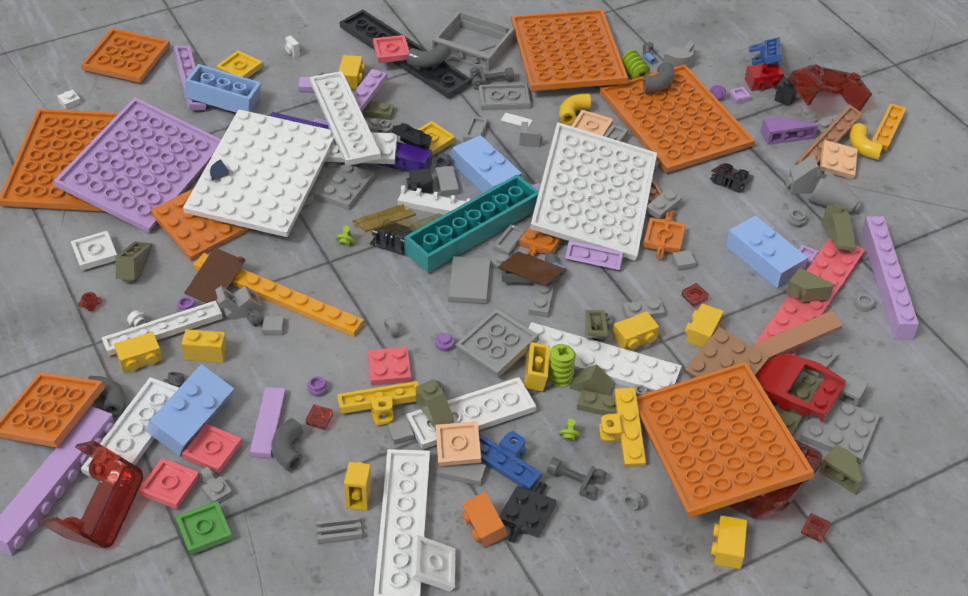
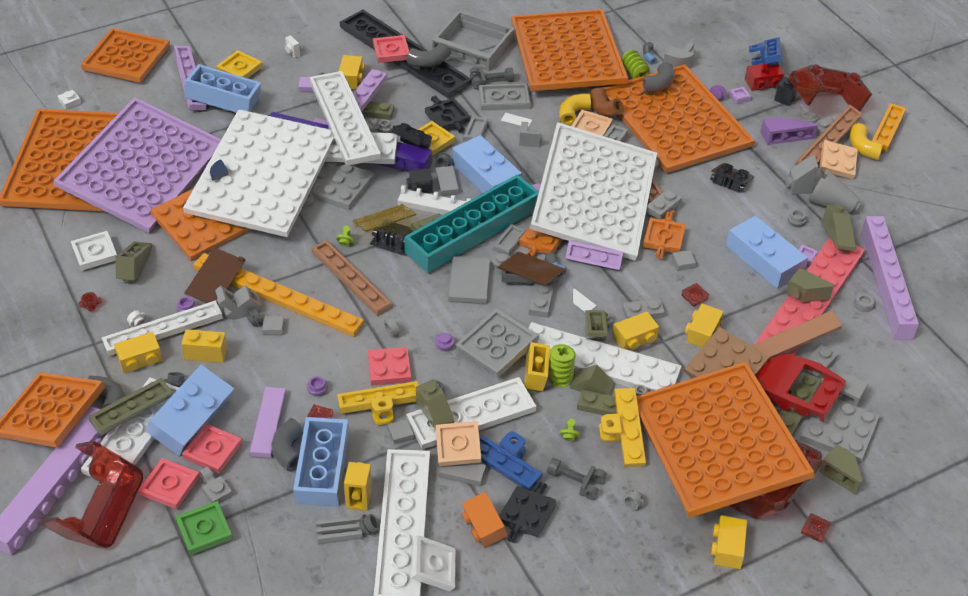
(130, 406): none -> olive plate
(321, 461): none -> light blue brick
(352, 278): none -> nougat tile
(369, 524): none -> dark grey plate
(447, 114): none -> black plate
(581, 301): none -> white sticker
(603, 106): none -> dark orange cylinder

